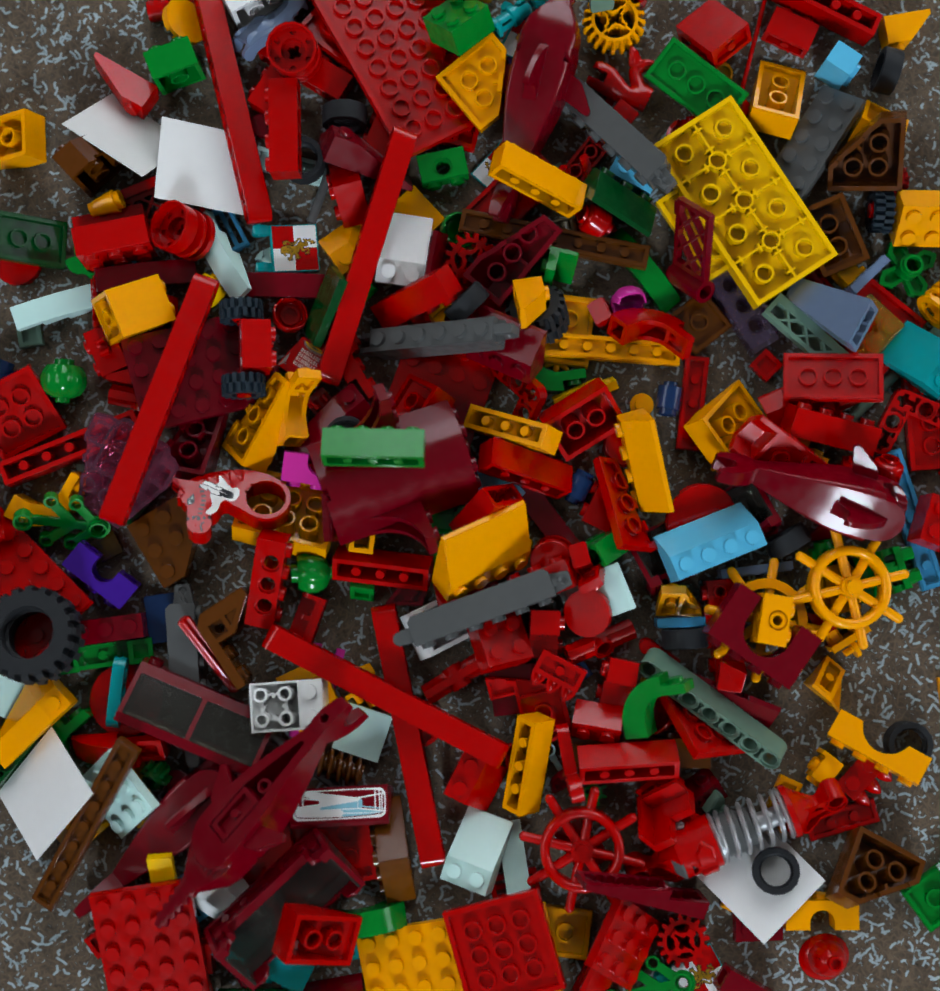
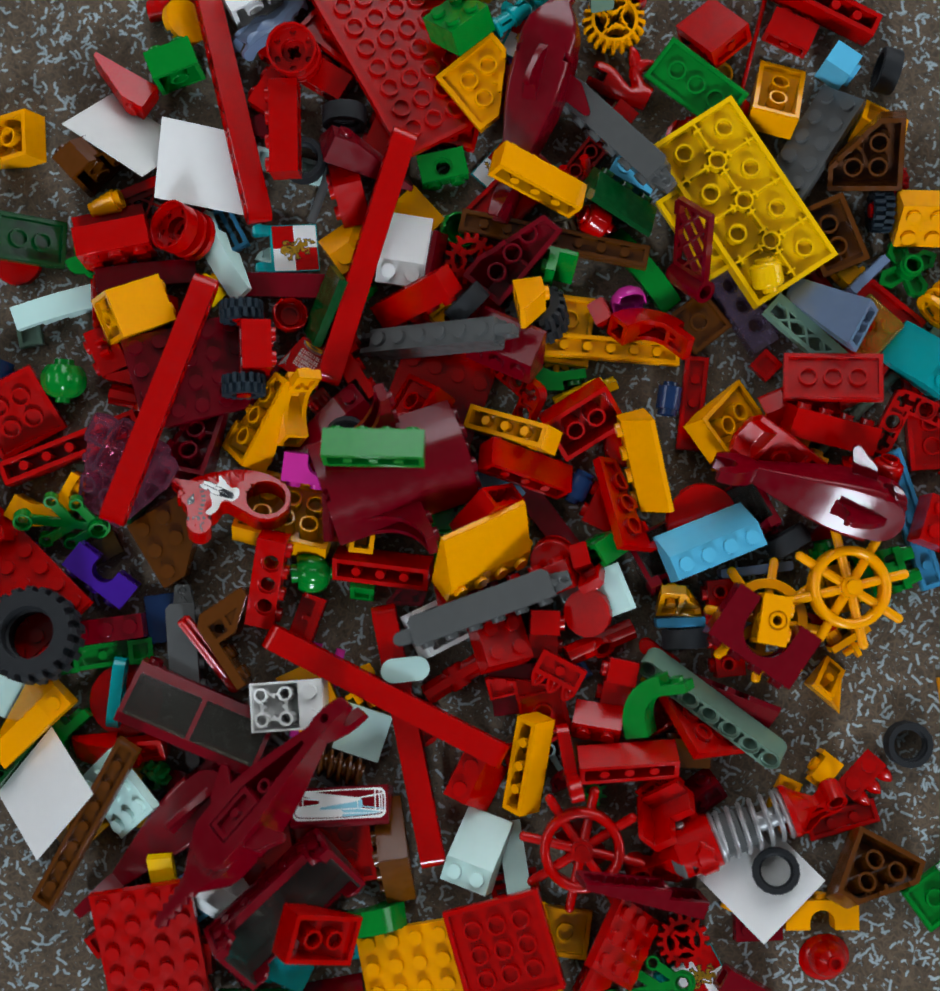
(405, 669): none -> light aqua tile
(642, 401): light orange plate -> none
(715, 802): sand green tile -> none
(731, 676): red slope -> none
(766, 274): none -> yellow head
(900, 29): light orange slope -> none
(907, 764): light orange arch -> none

